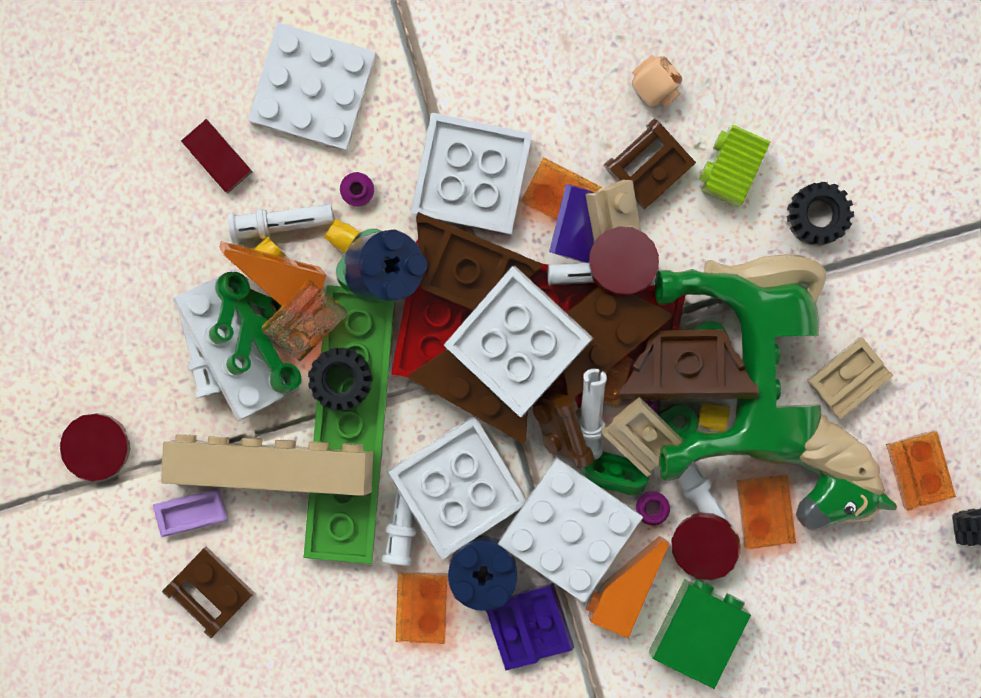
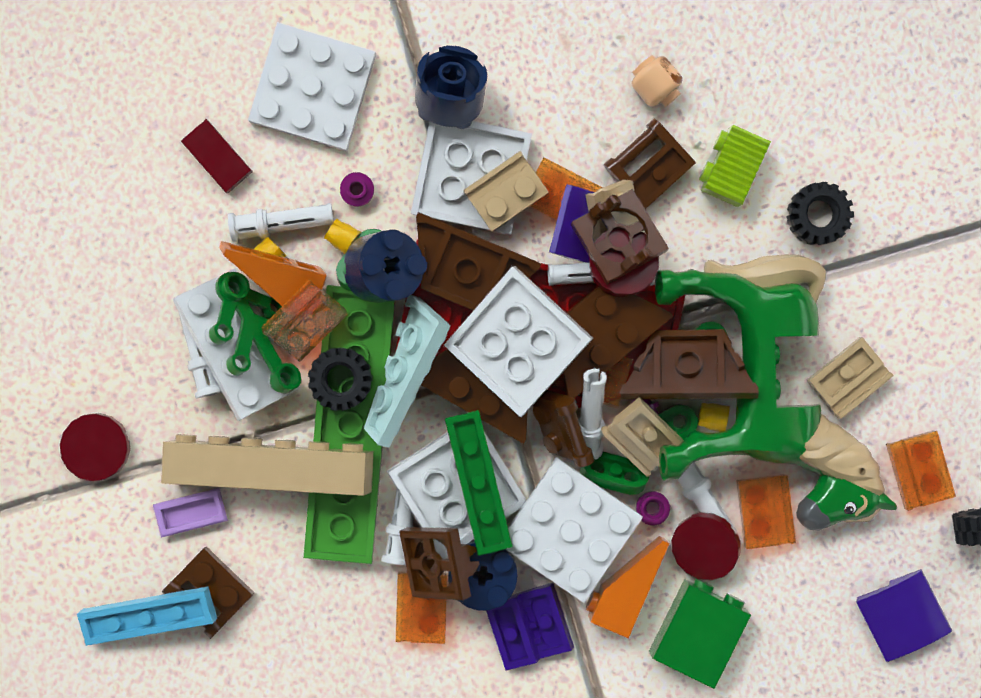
(147, 616): none -> medium azure plate
(405, 371): none -> light aqua wing
(419, 566): none -> reddish brown piece
(450, 87): none -> dark blue brick
(478, 483): none -> green plate
(506, 191): none -> tan plate
(627, 203): none -> reddish brown piece
(904, 615): none -> dark purple slope

